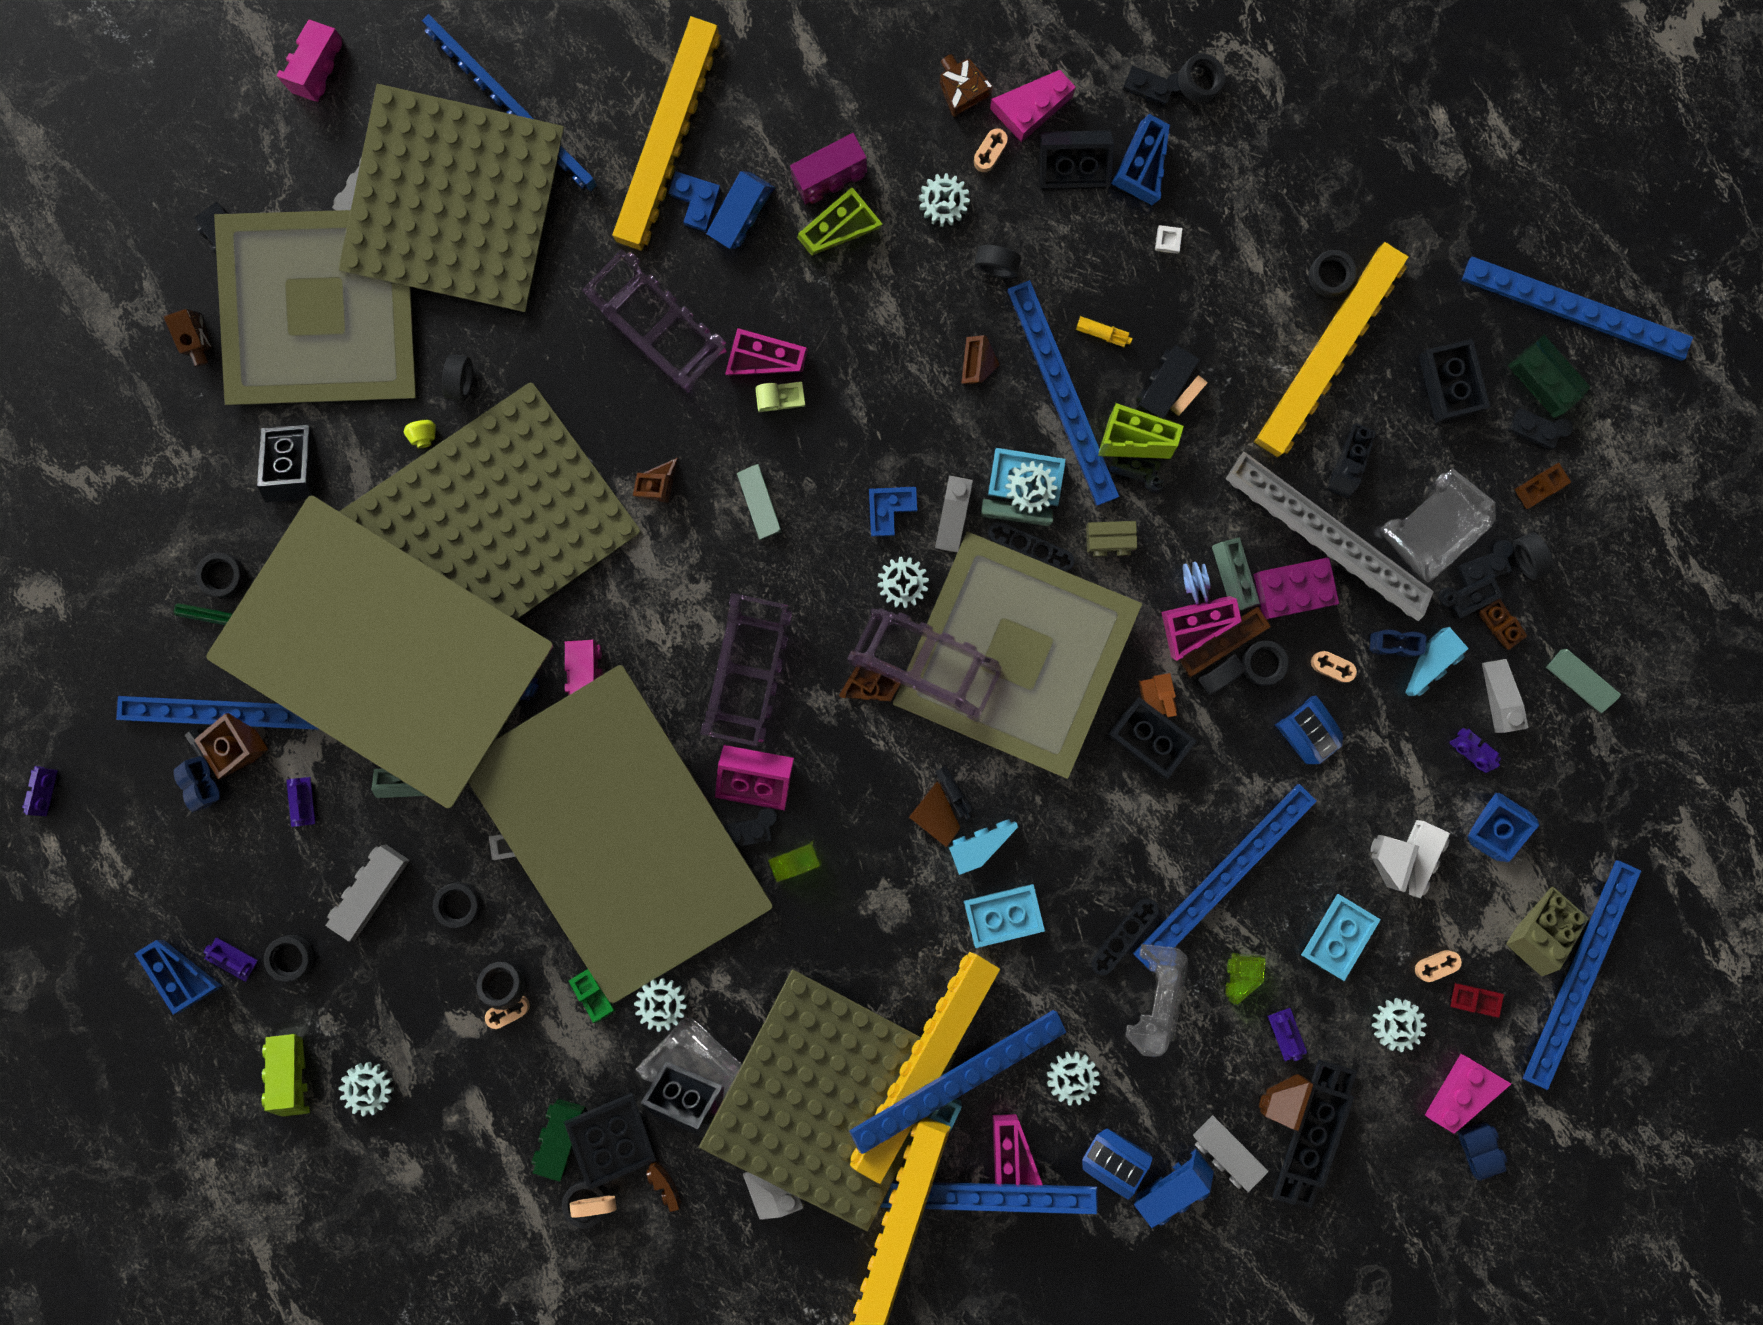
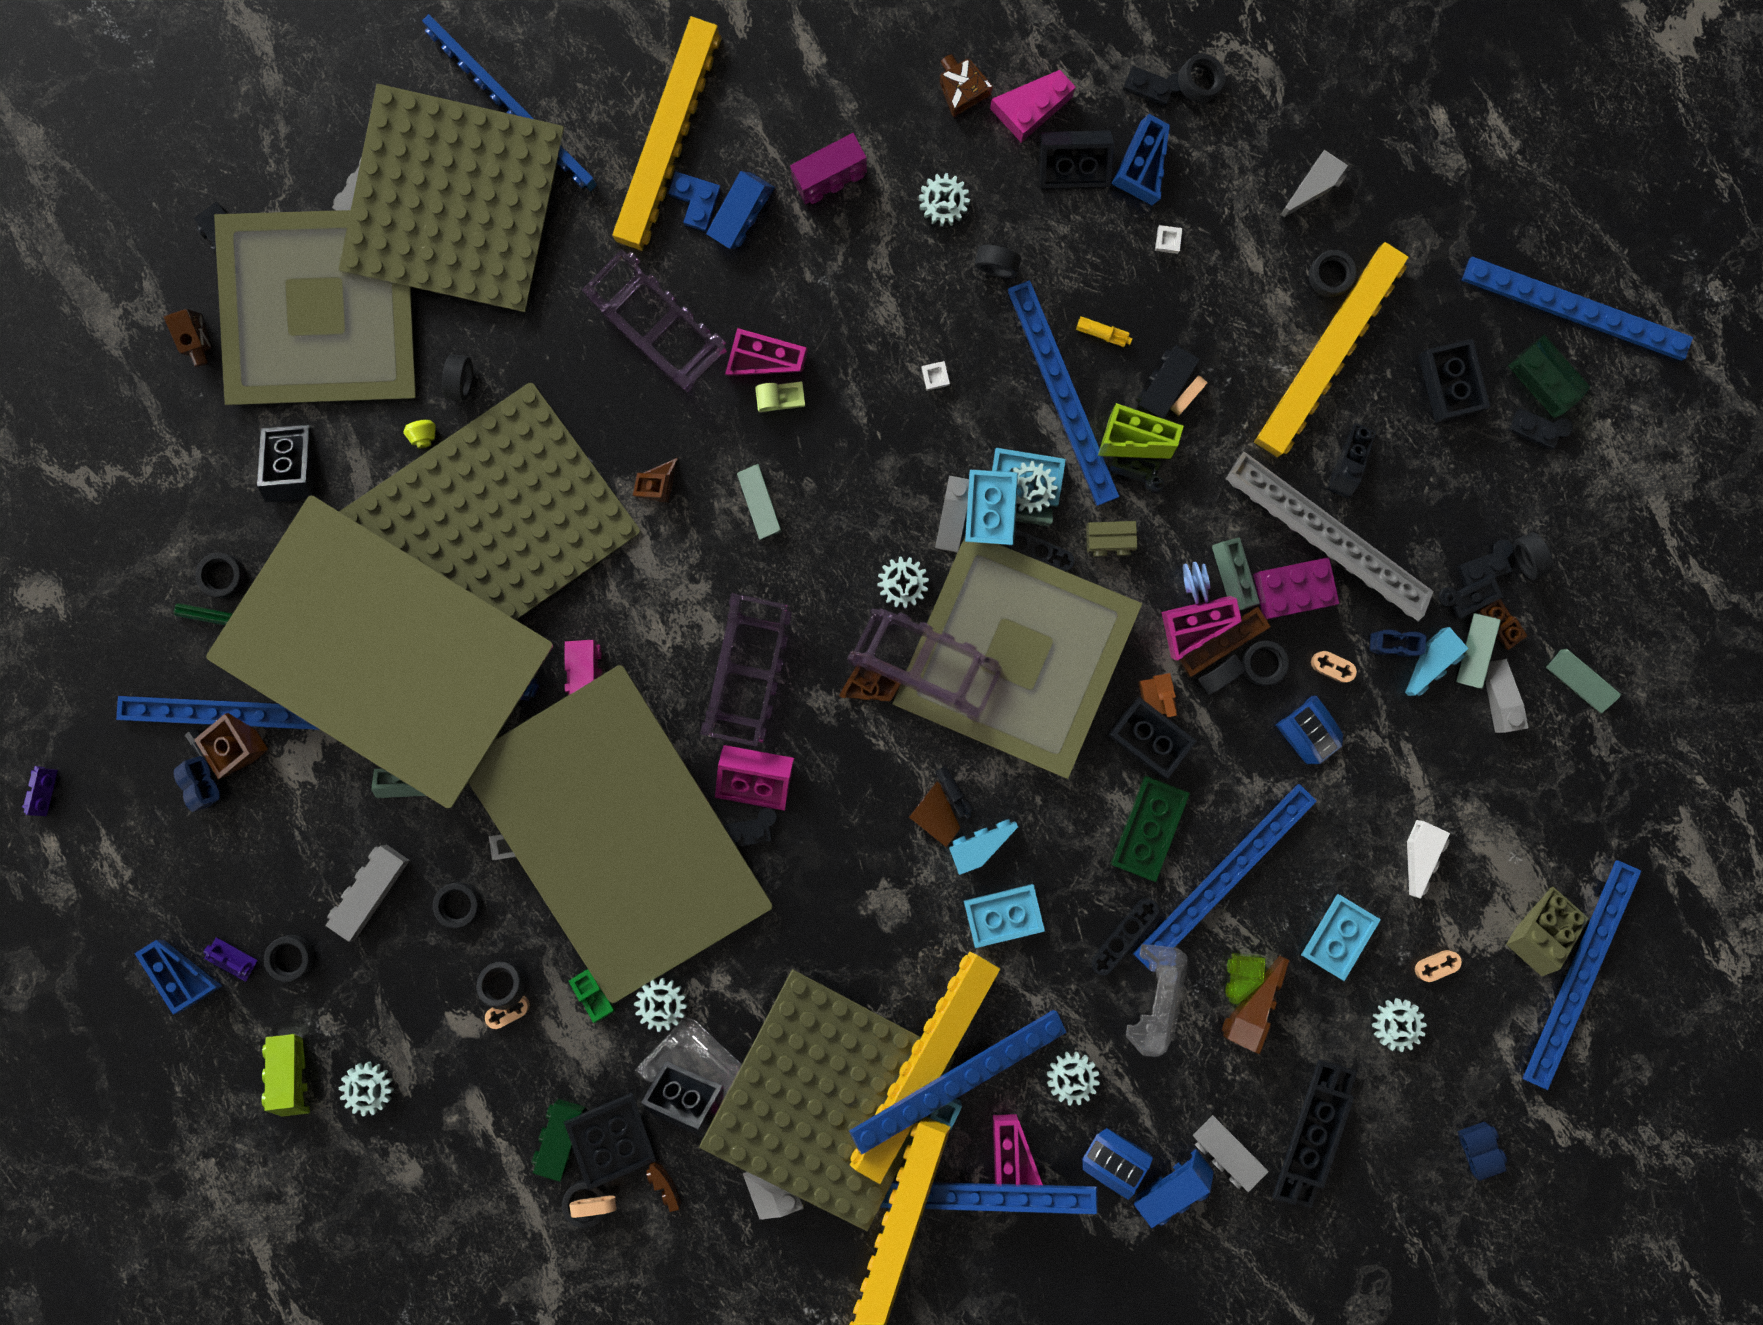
(300, 801): dark purple hinge -> none
(311, 61): dark pink wedge -> none
(794, 862): clear neon green slope -> none
(839, 223): lime wedge -> none
(884, 504): blue plate -> none
(935, 376): none -> white plate
(978, 360): reddish brown slope -> none
(991, 507): none -> medium azure plate
(994, 153): light nougat beam -> none
(1150, 828): none -> dark green plate
(1249, 1020): none -> reddish brown wedge
(1287, 1035): dark purple hinge -> none
(1287, 1101): reddish brown slope -> none
(1319, 181): none -> light grey slope
(1394, 861): slope -> none
(1442, 525): clear windscreen -> none
(1464, 1094): dark pink wedge -> none
(1477, 1000): dark red slope -> none
(1478, 656): none -> sand green slope
(1483, 757): dark purple hinge -> none
(1502, 828): blue slope -> none
(1542, 485): reddish brown slope -> none

